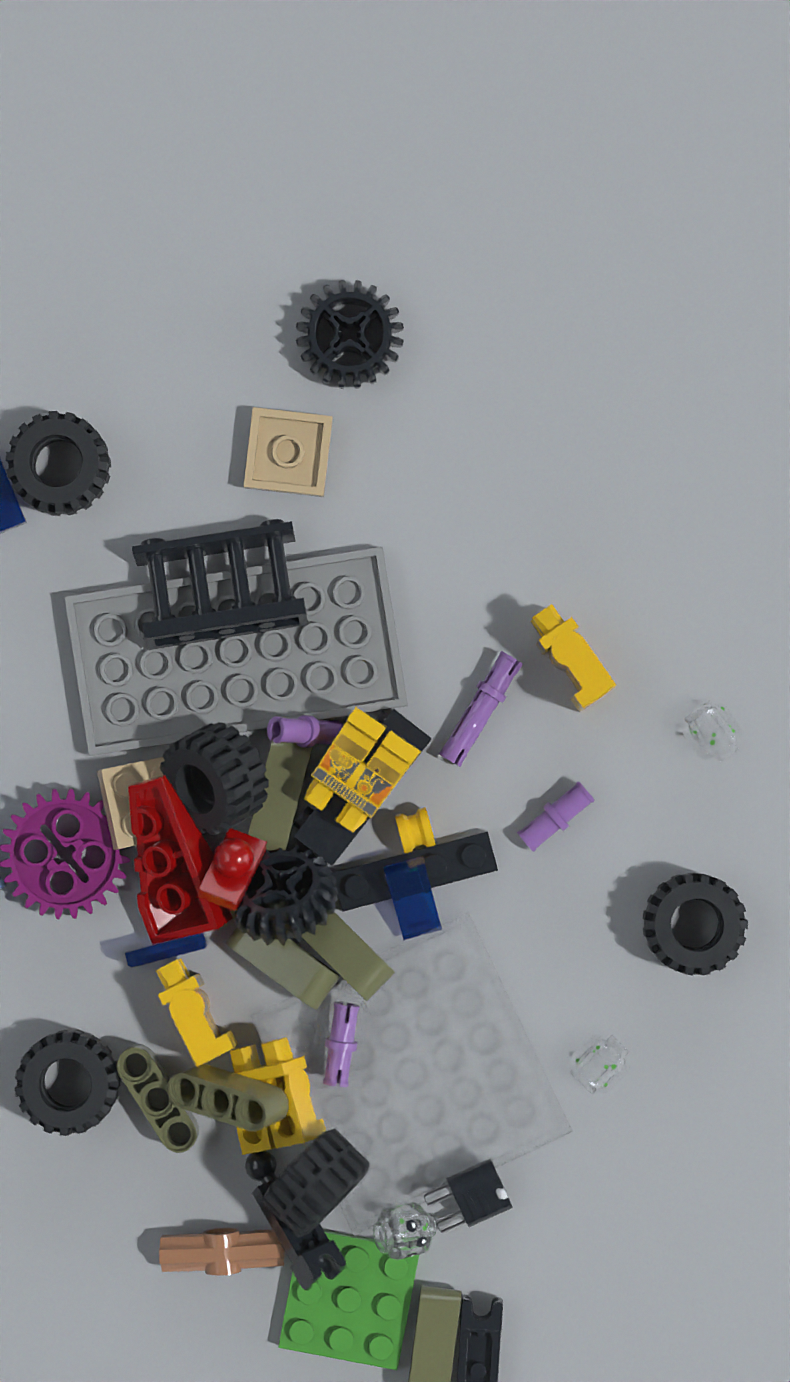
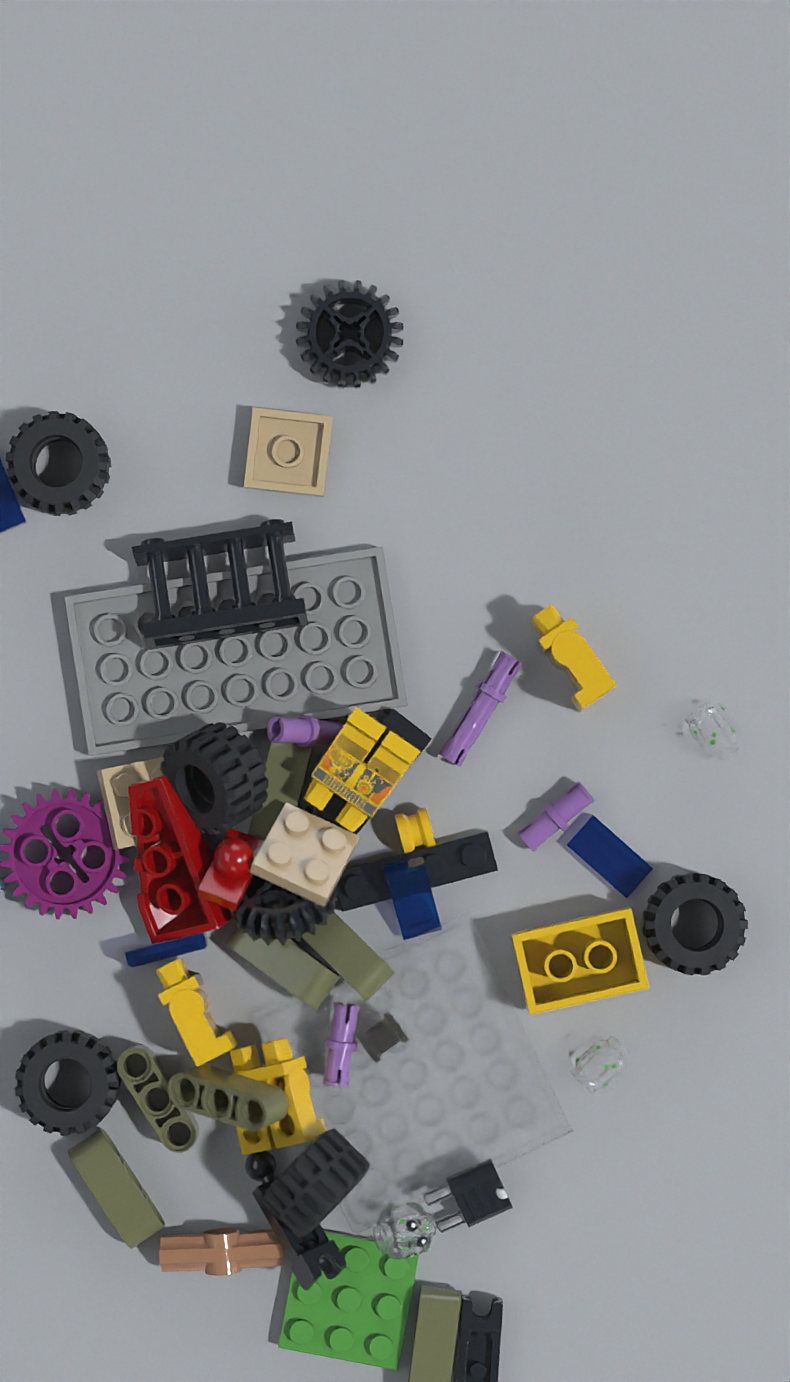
(116, 1188): none -> olive beam
(304, 854): none -> tan plate
(382, 1037): none -> clear smoke bush
(579, 960): none -> yellow brick
(609, 856): none -> clear blue tile

